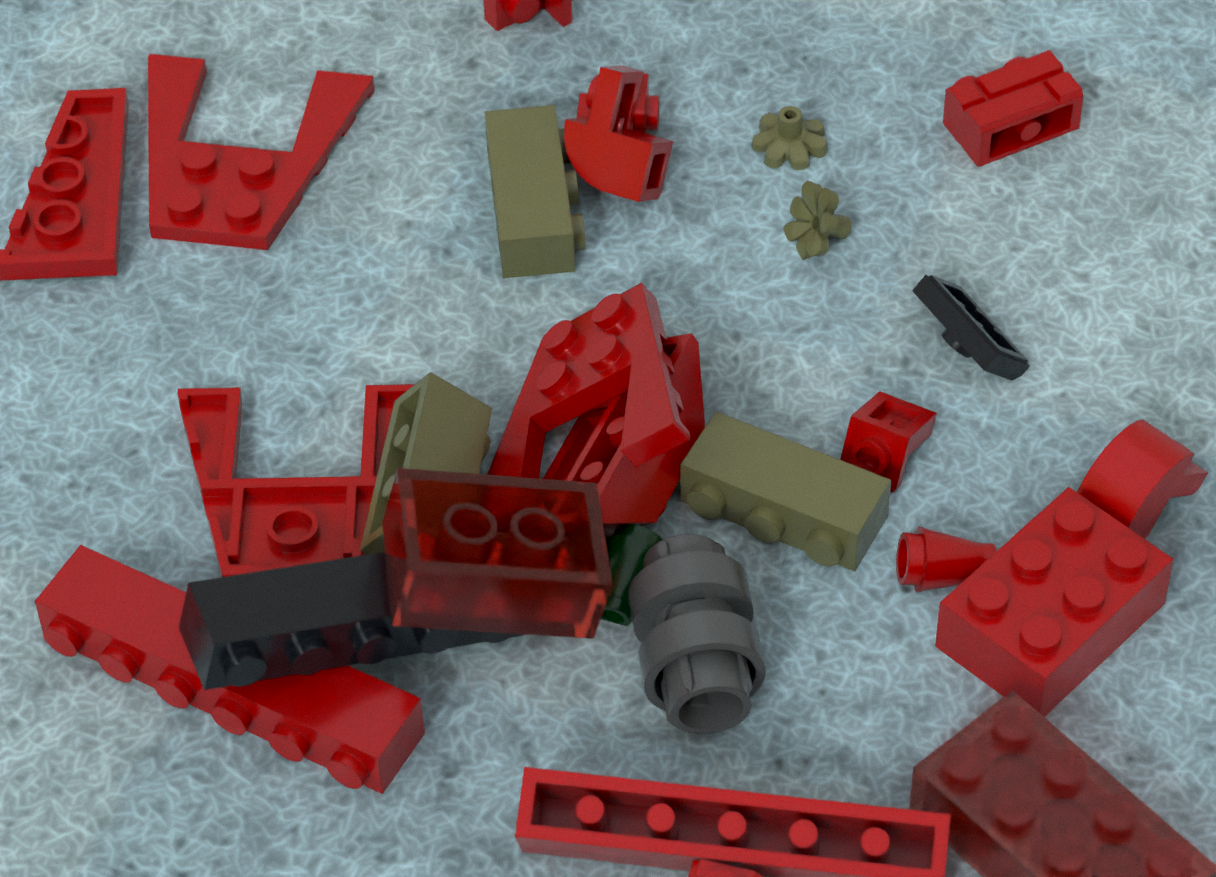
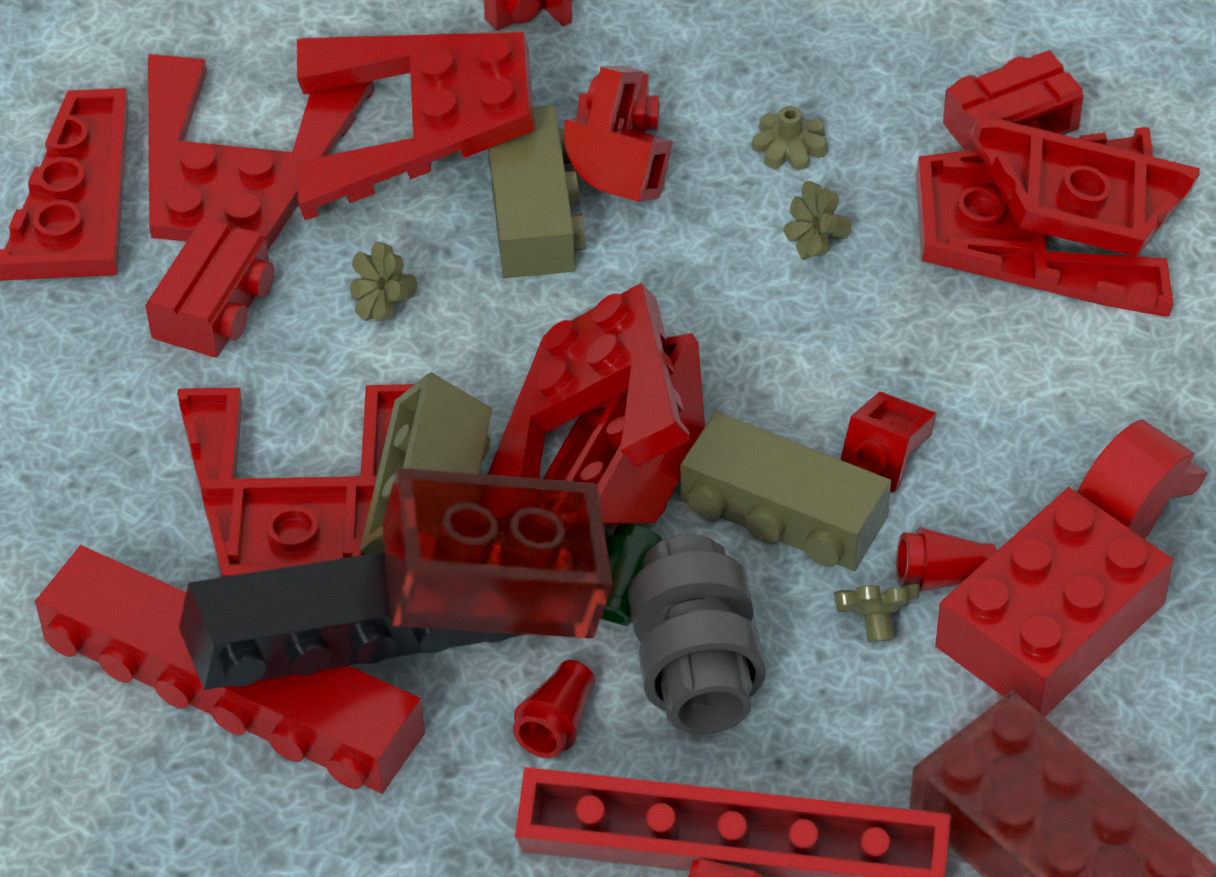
(210, 288): none -> red brick
(380, 283): none -> olive plant
(464, 98): none -> red wing
(553, 712): none -> red cone
(876, 607): none -> olive plant
(970, 329): black plate -> none
(973, 231): none -> red wing
(1081, 186): none -> red wing

